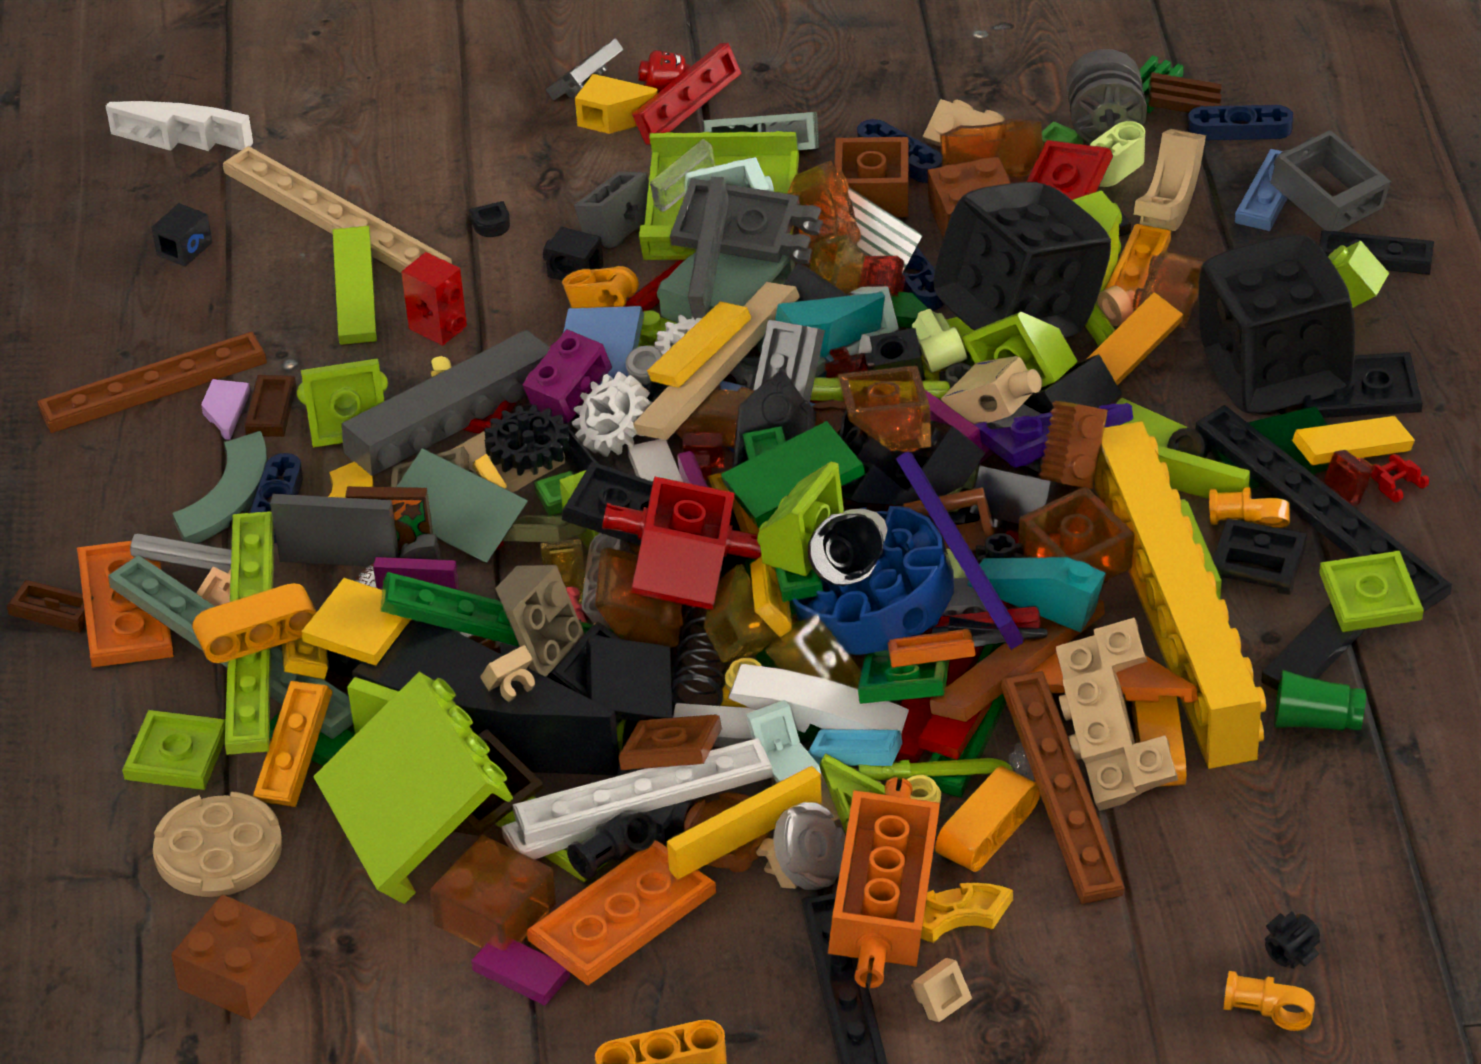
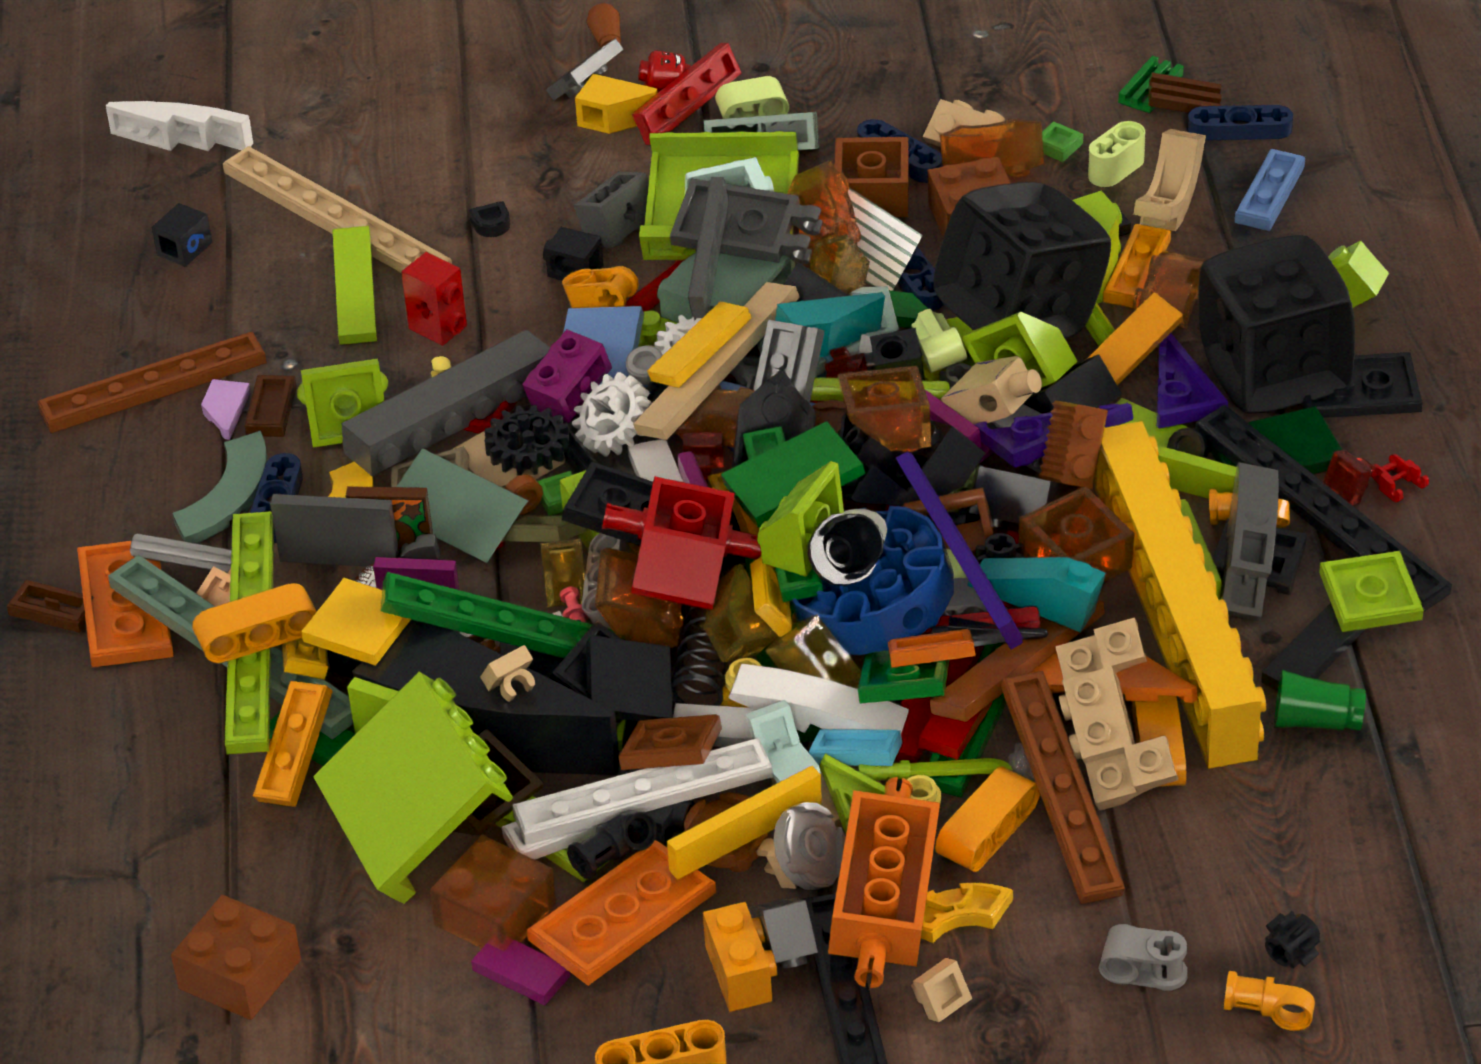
(175, 750): lime tile -> none
(217, 844): tan tile -> none
(486, 470): yellow tile -> none
(527, 488): none -> dark orange tile
(540, 614): dark tan slope -> none
(604, 23): none -> dark orange cone
(670, 184): clear tile -> none
(738, 956): none -> light orange brick
(752, 98): none -> yellowish green beam
(786, 930): none -> dark grey slope
(883, 271): clear red tile -> none
(1071, 167): red tile -> none
(1104, 91): flat silver wheel -> none
(1116, 304): light nougat tile -> none
(1140, 956): none -> light grey piece
(1183, 388): none -> dark purple wing
(1250, 540): none -> dark grey slope
(1359, 438): yellow tile -> none
(1365, 183): dark grey window -> none
(1392, 252): black tile -> none

